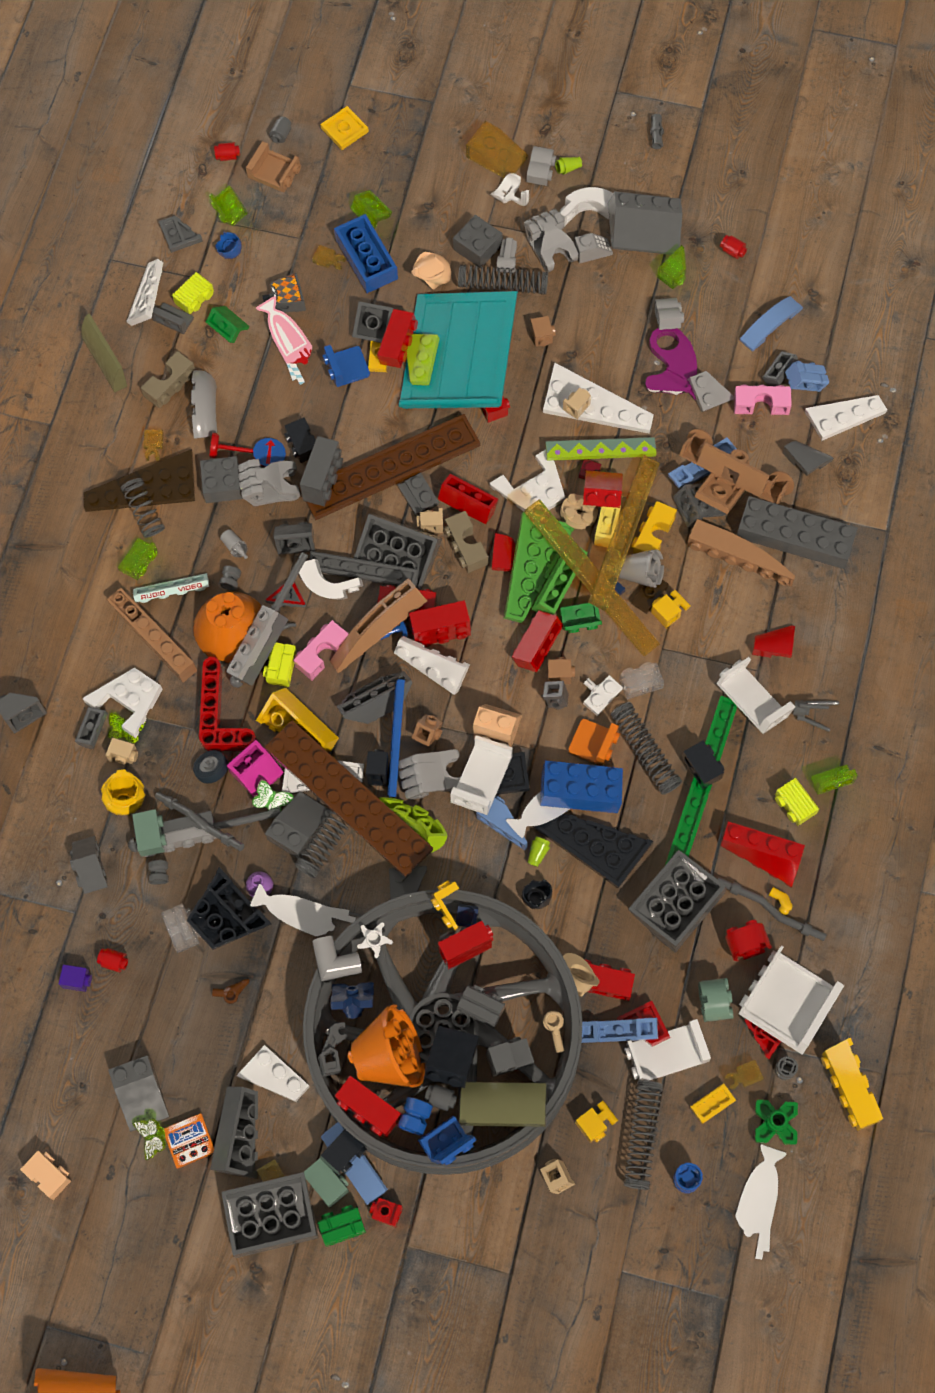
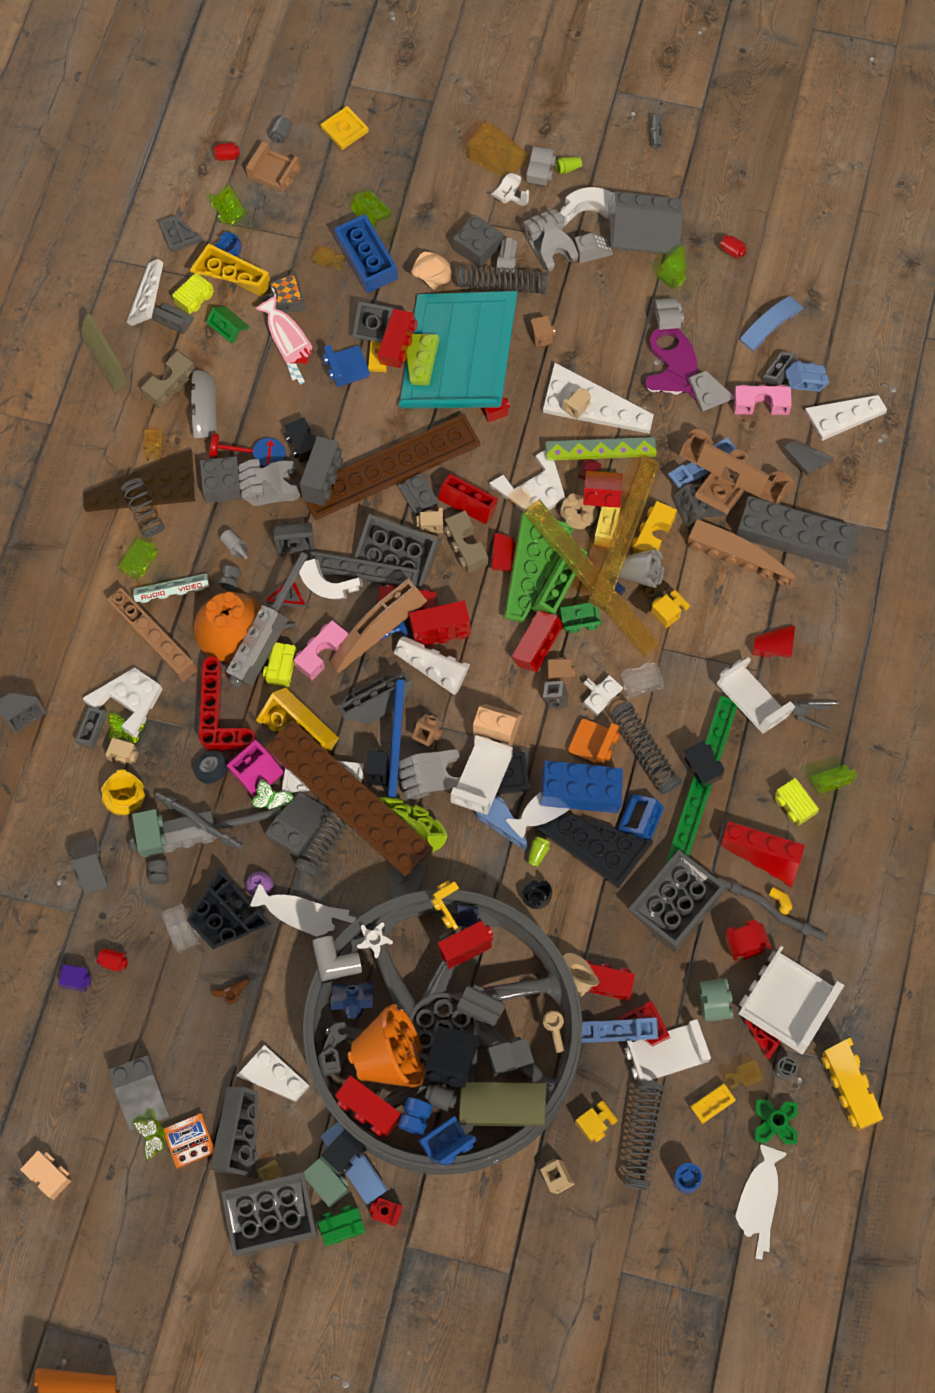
(225, 266): none -> yellow wedge
(649, 819): none -> blue tile

